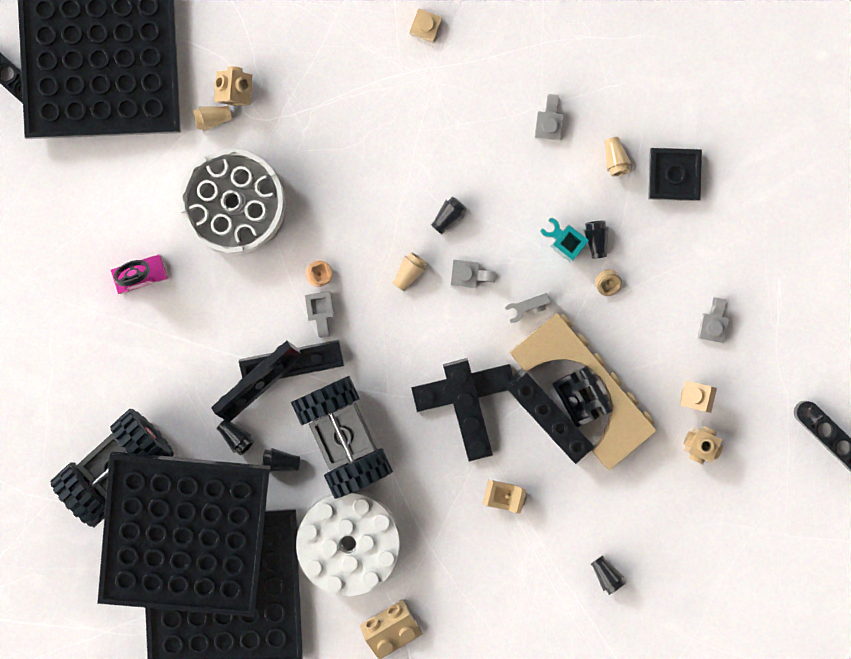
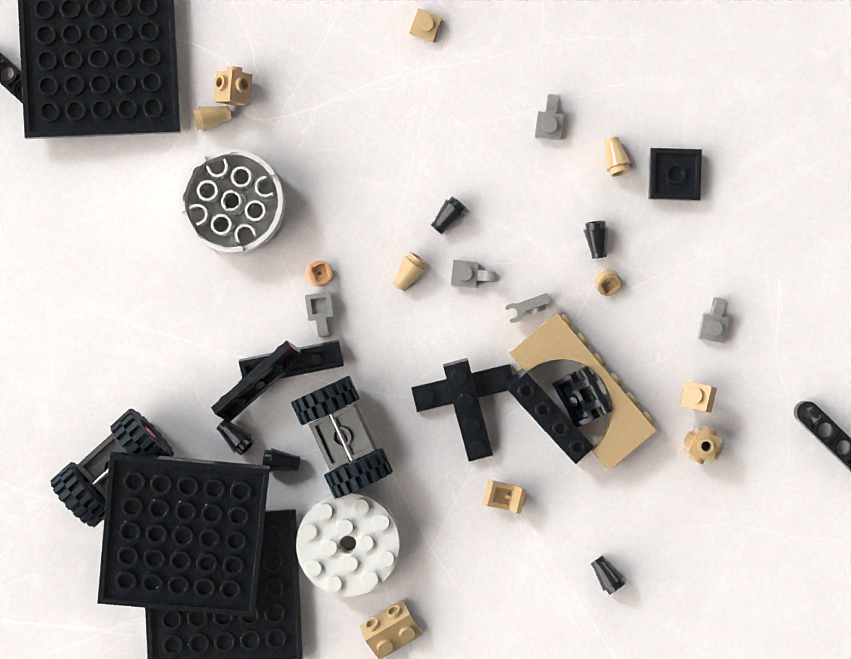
(139, 273): piece -> none
(567, 241): teal brick -> none

